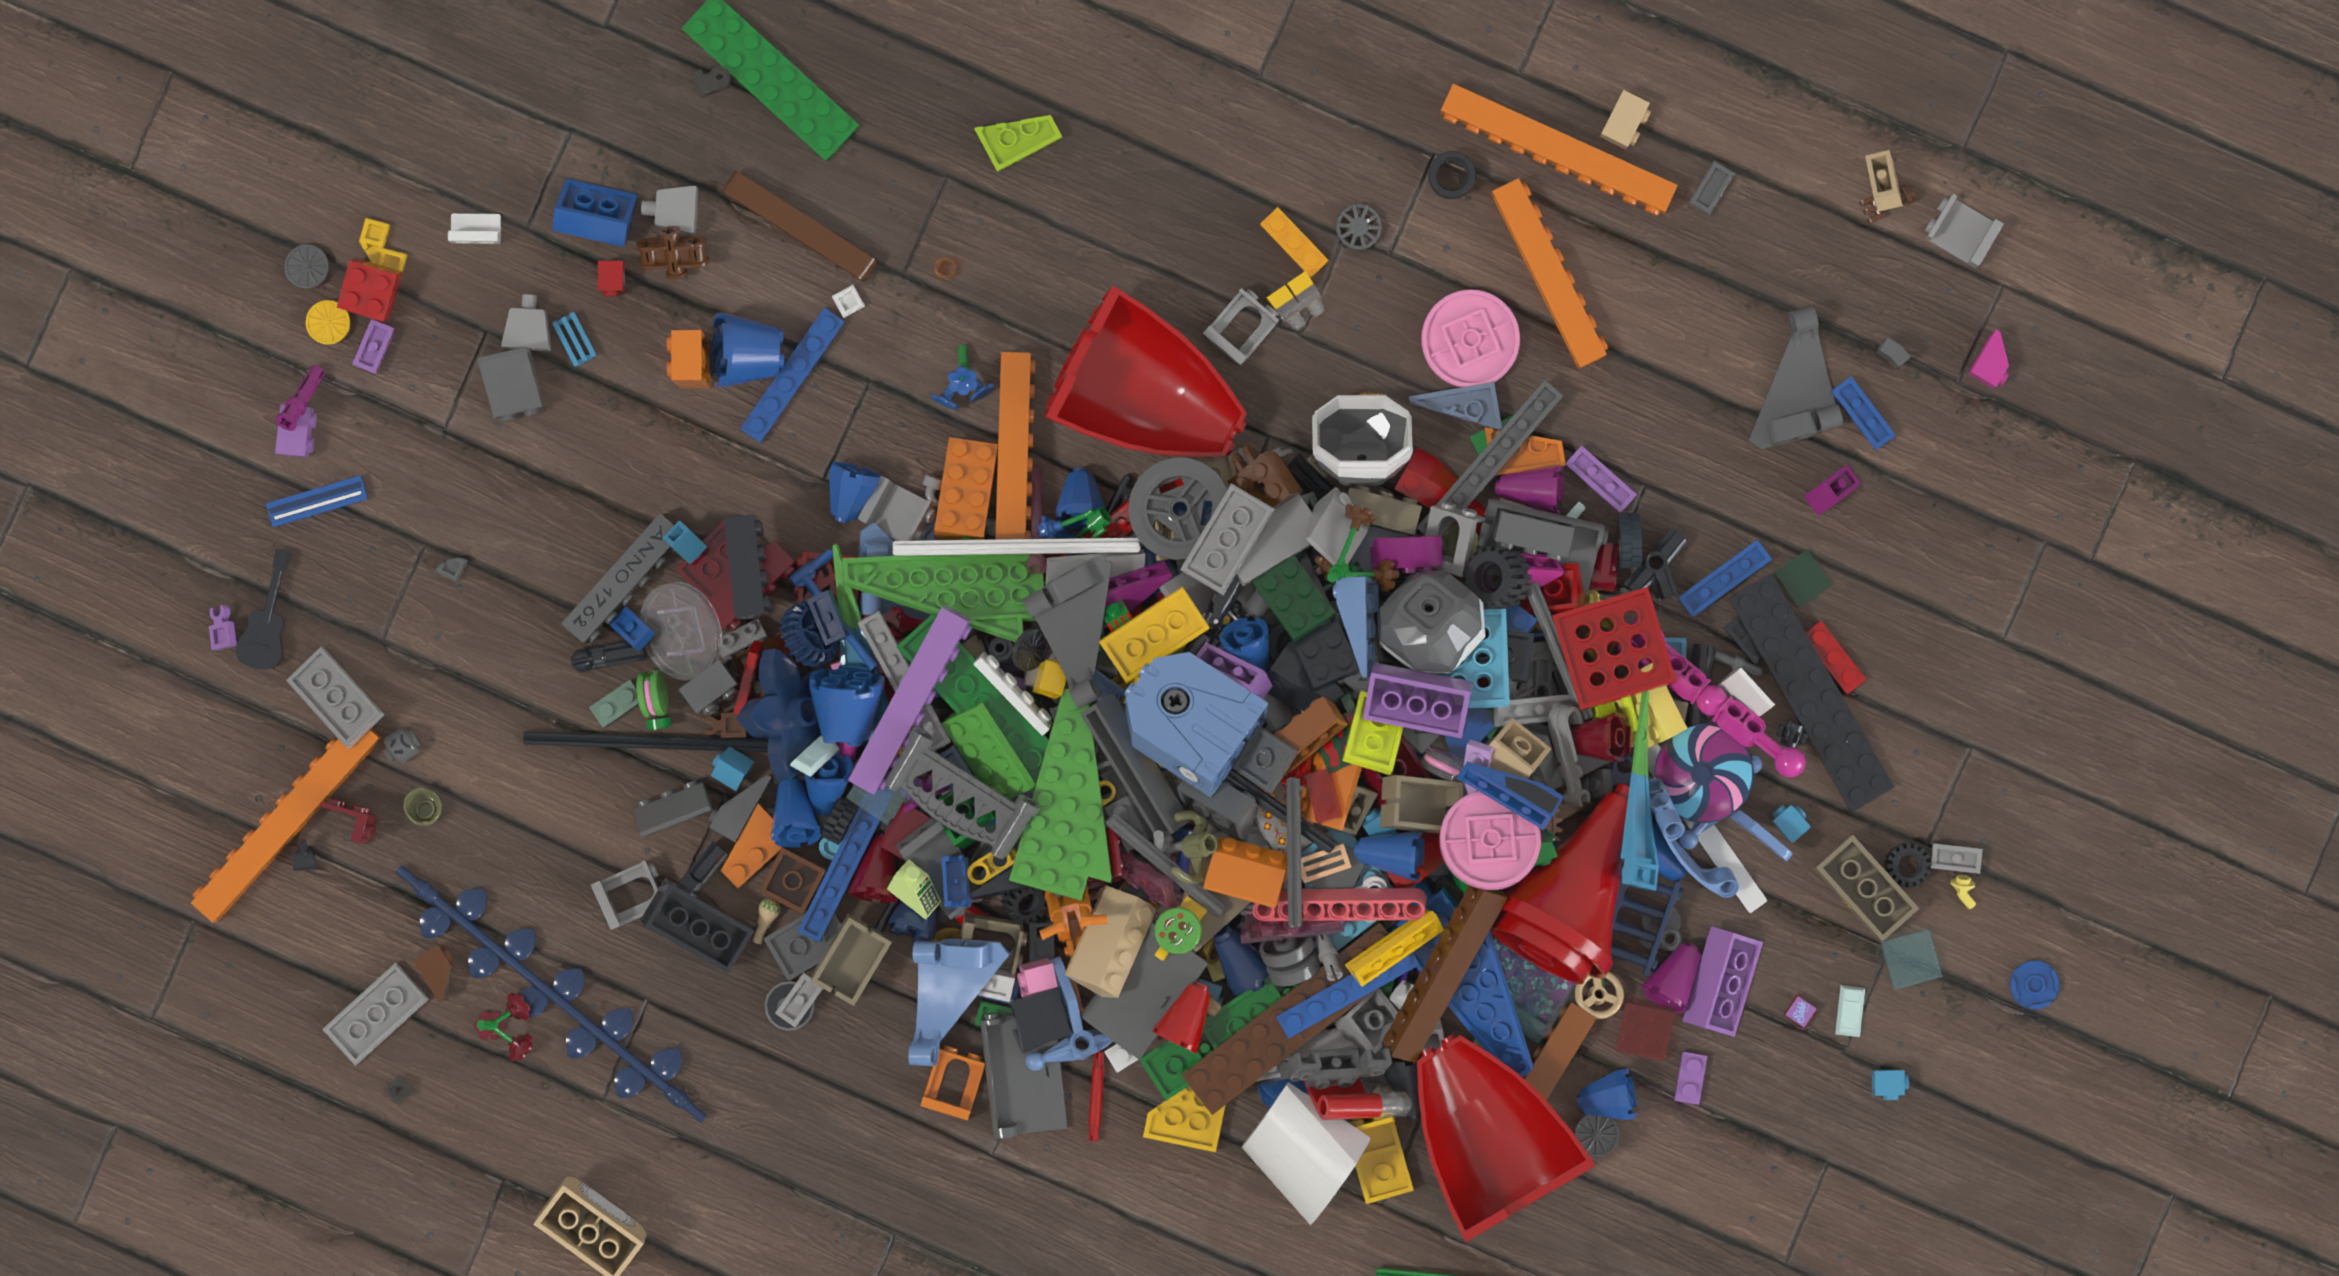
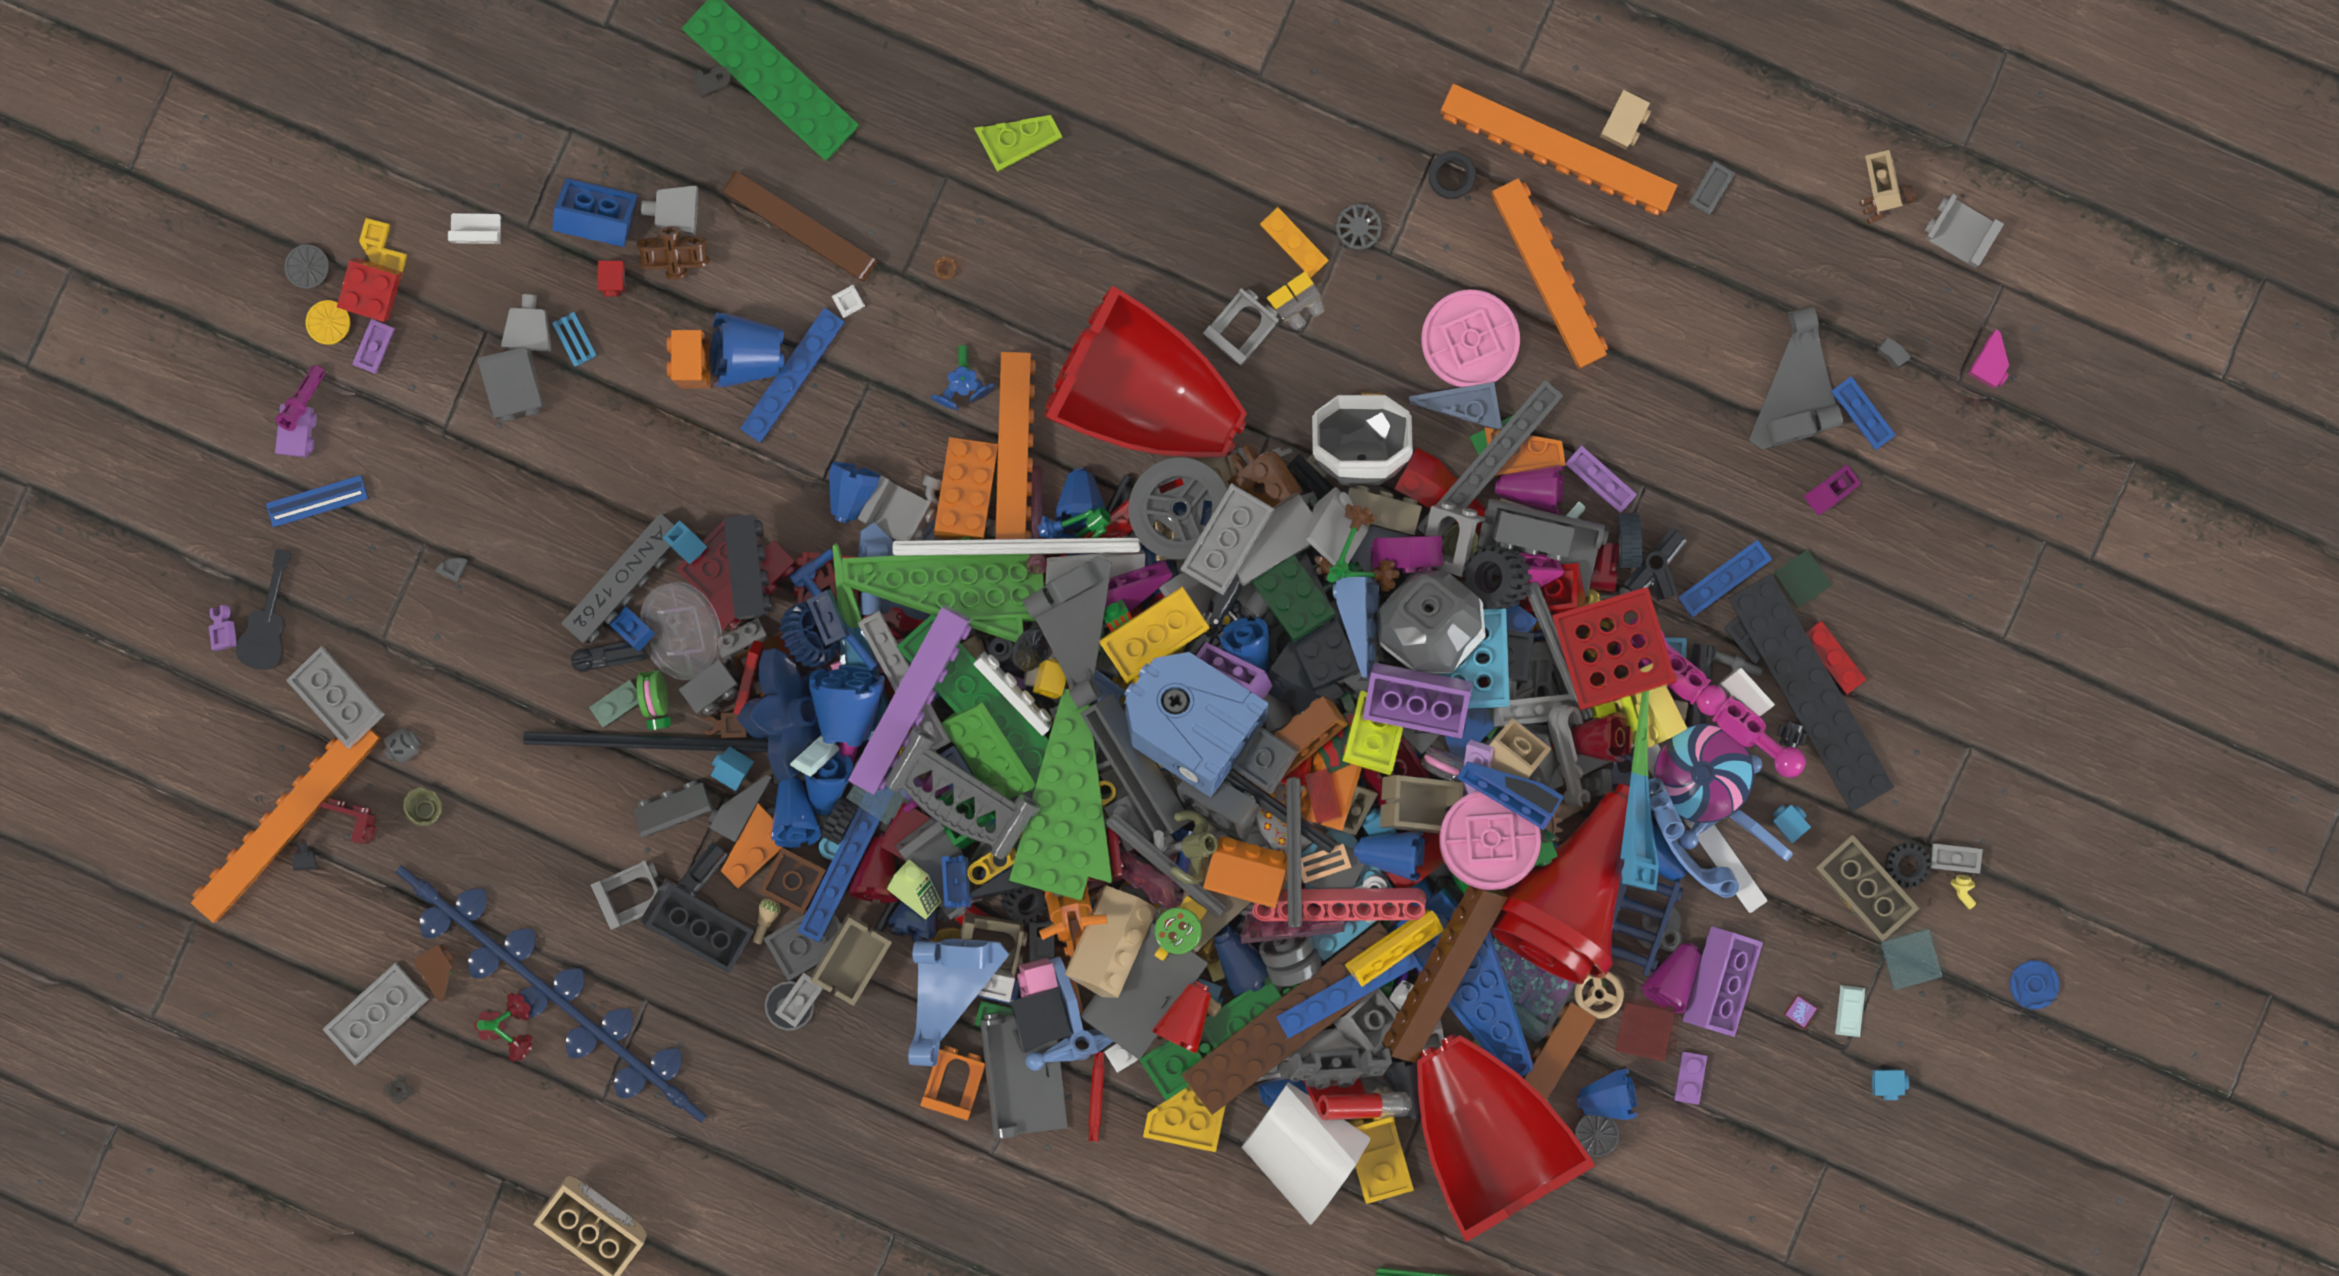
(1328, 956): light grey pin -> none

